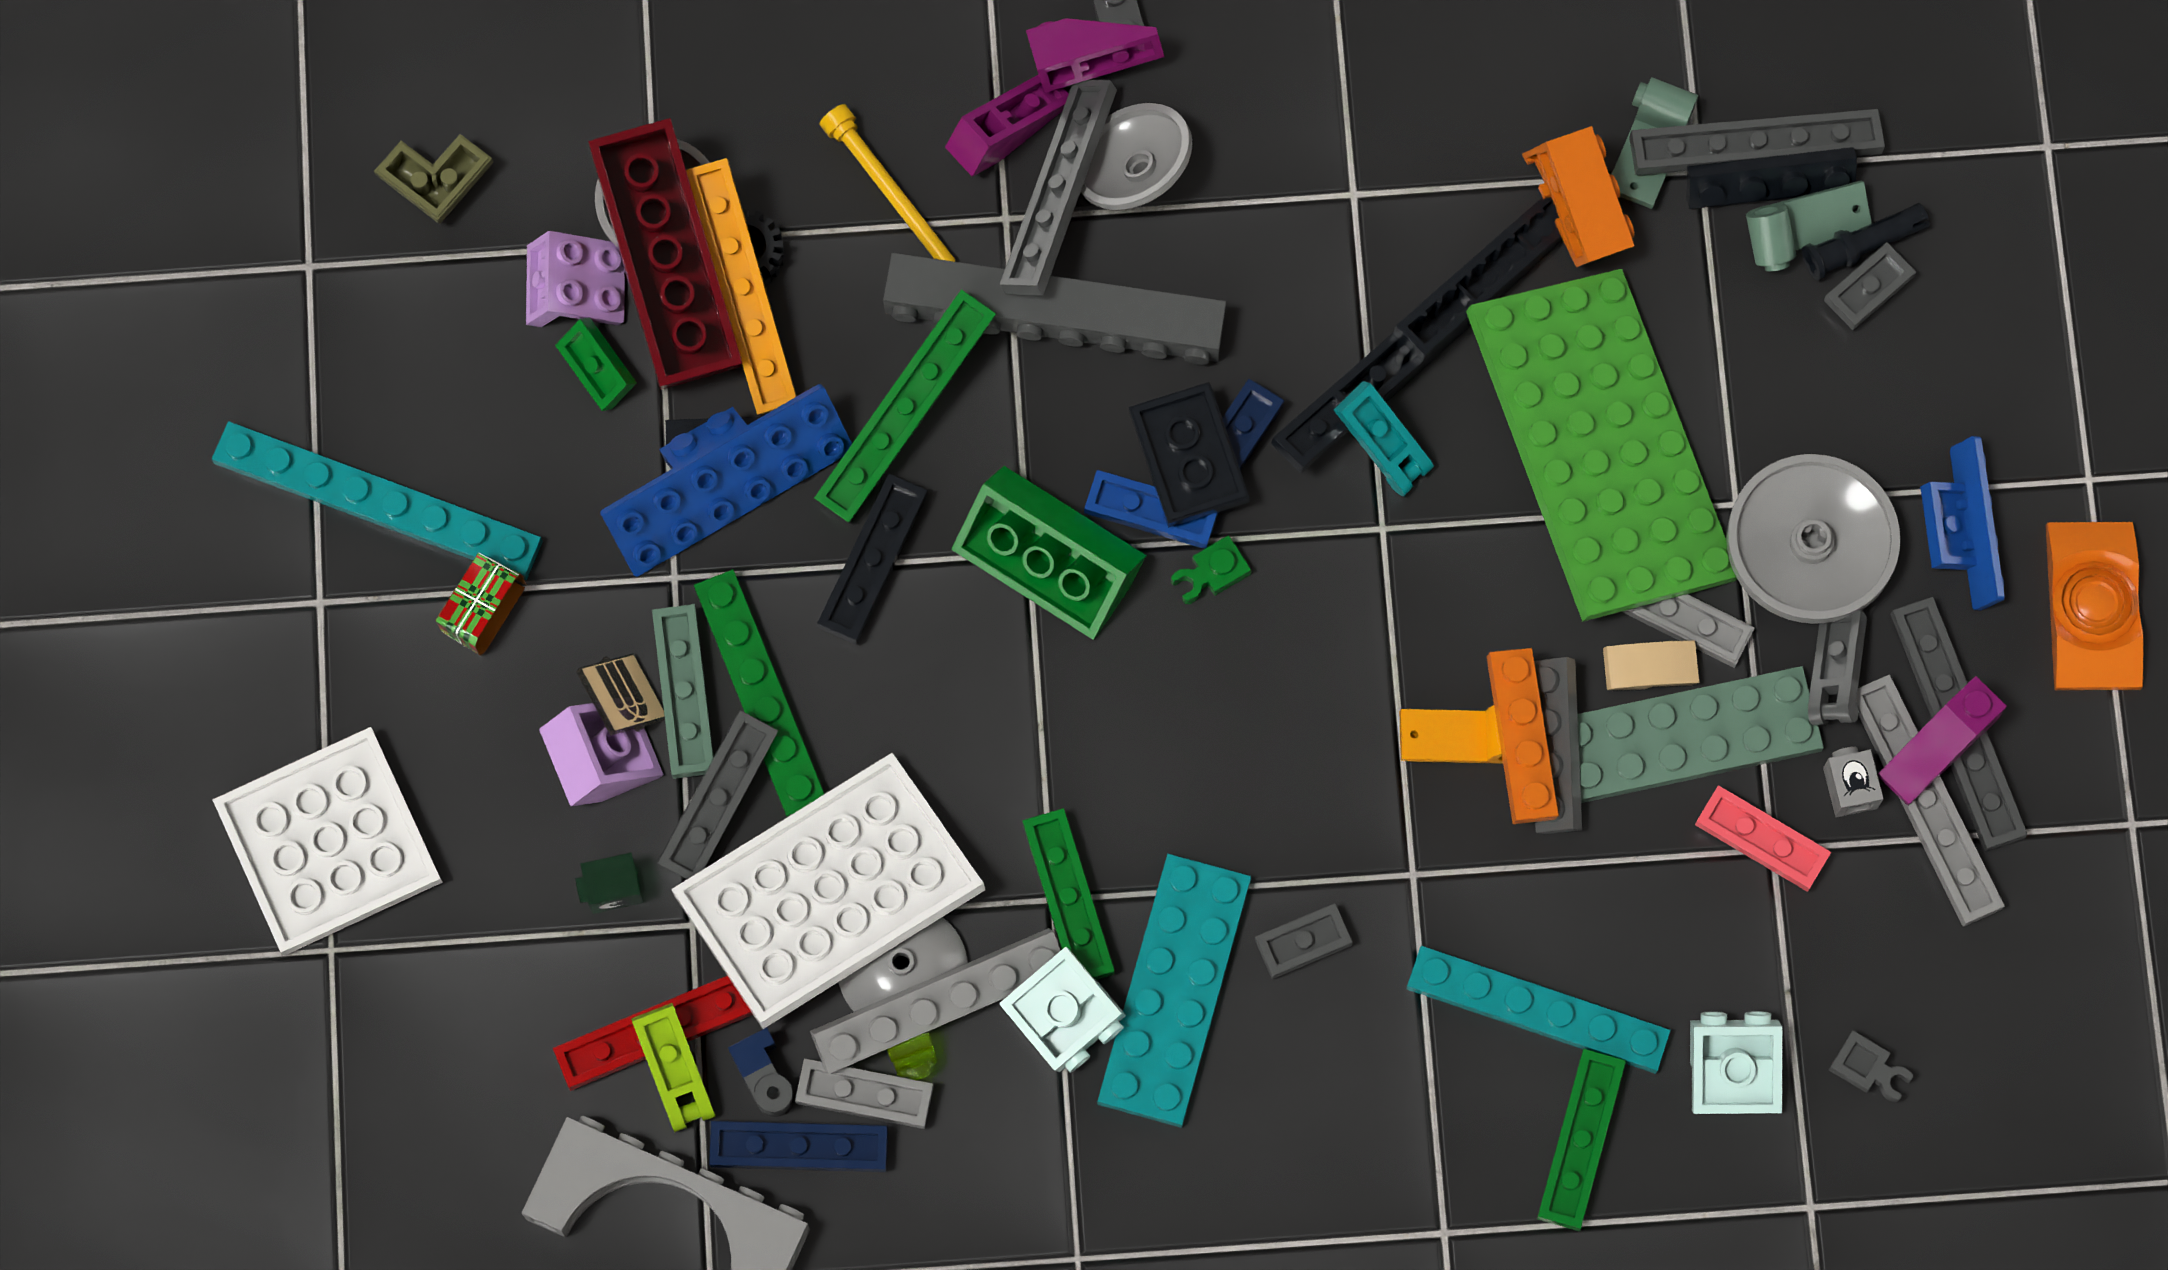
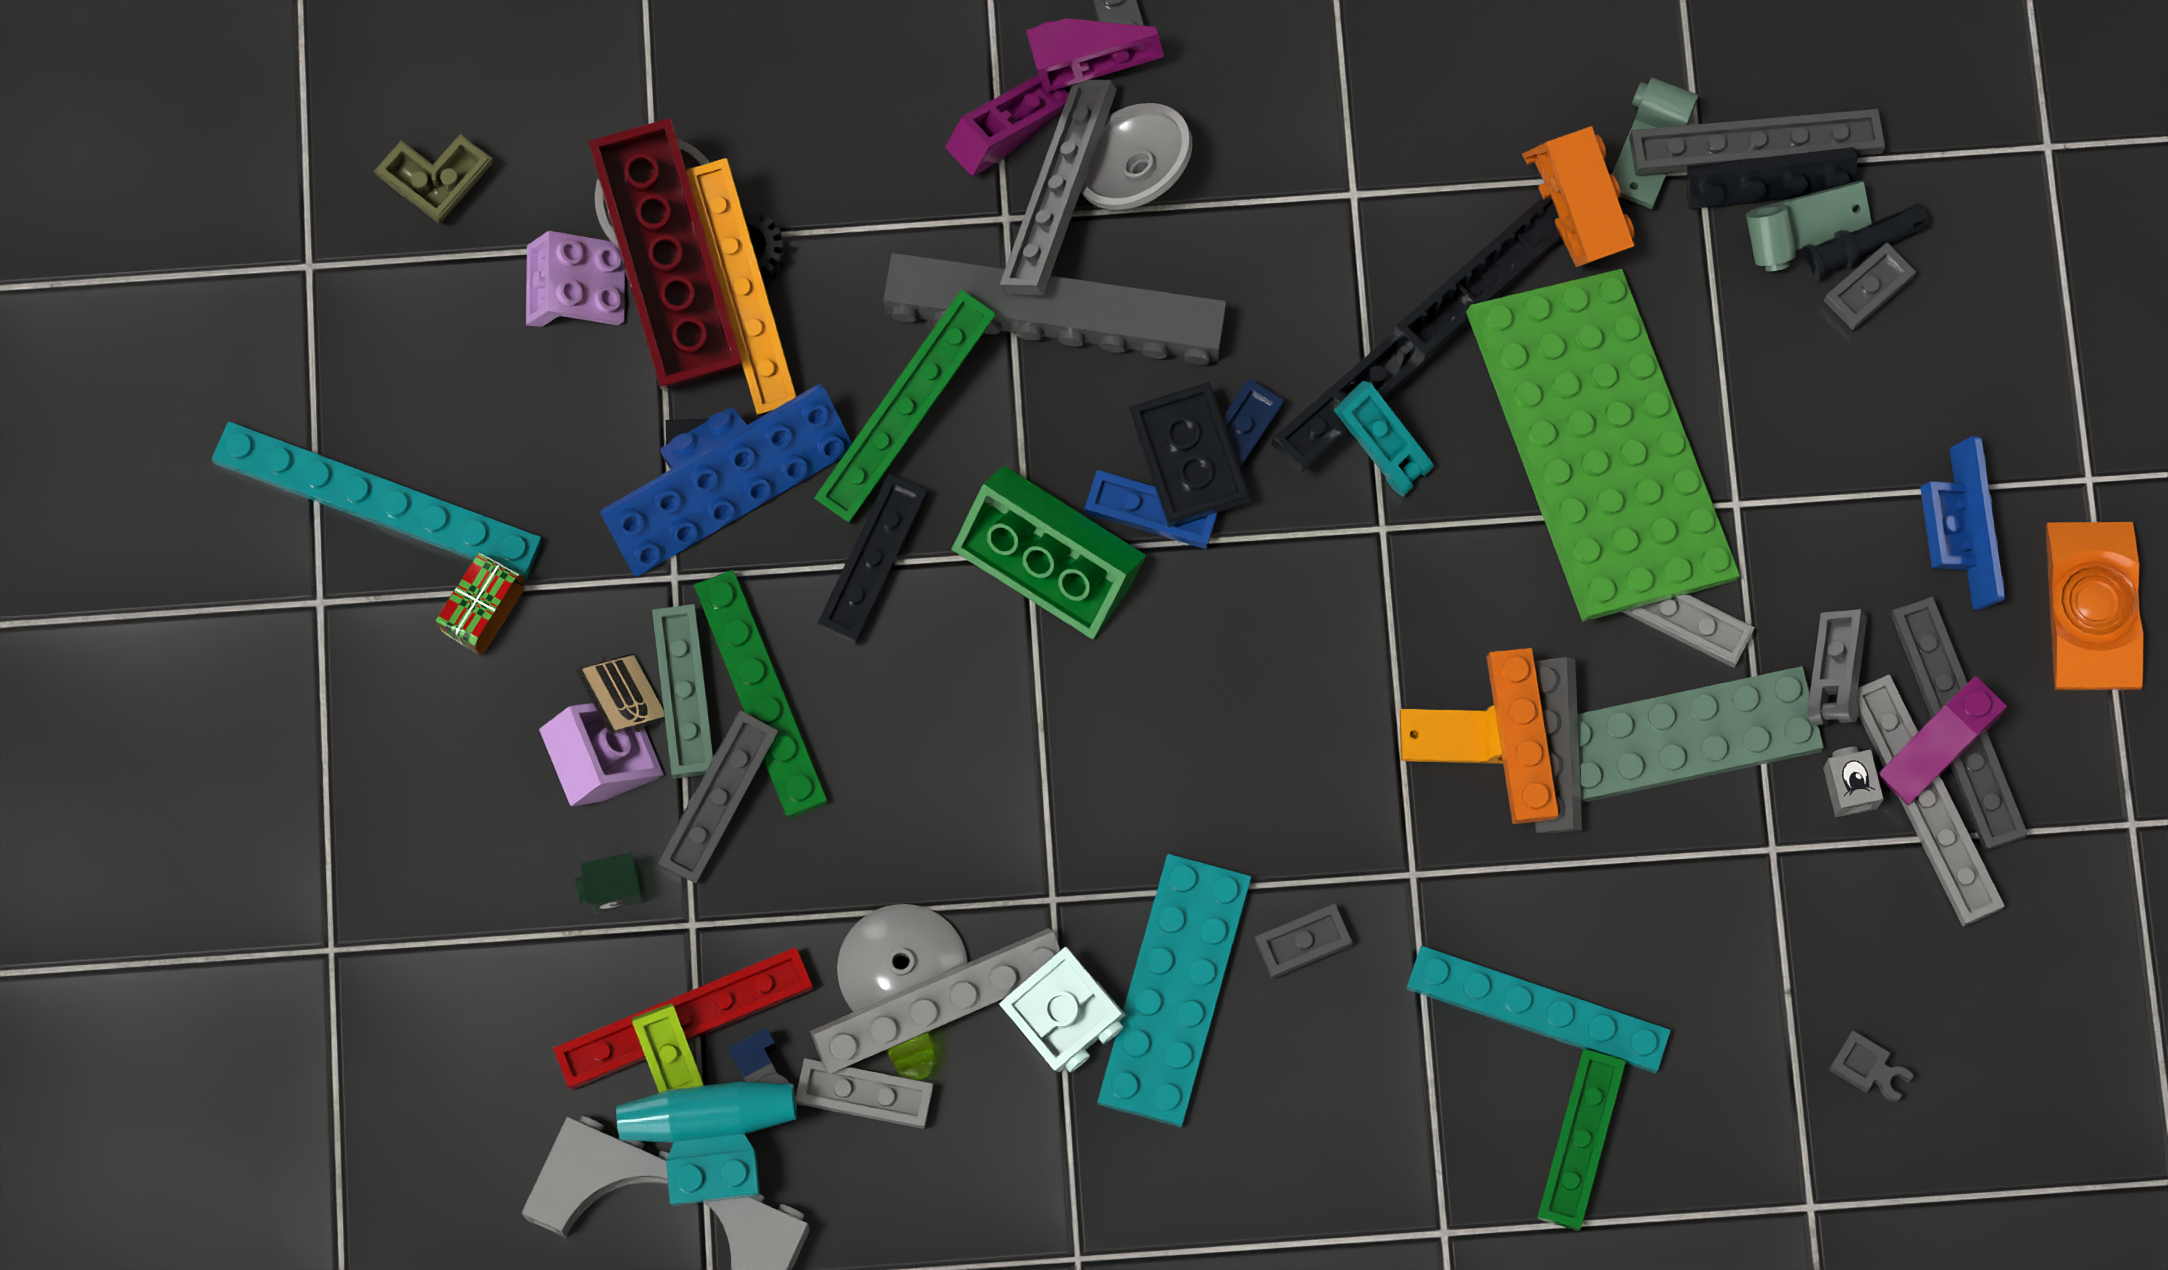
(327, 841): white plate -> none
(595, 364): green plate -> none
(708, 1132): none -> teal plate
(798, 1146): dark blue plate -> none
(828, 890): white plate -> none
(841, 126): yellow piece -> none
(1067, 891): green plate -> none
(1216, 567): green plate -> none
(1650, 665): tan slope -> none
(1736, 1064): light aqua plate -> none
(1763, 838): coral plate -> none
(1813, 538): light grey dish -> none

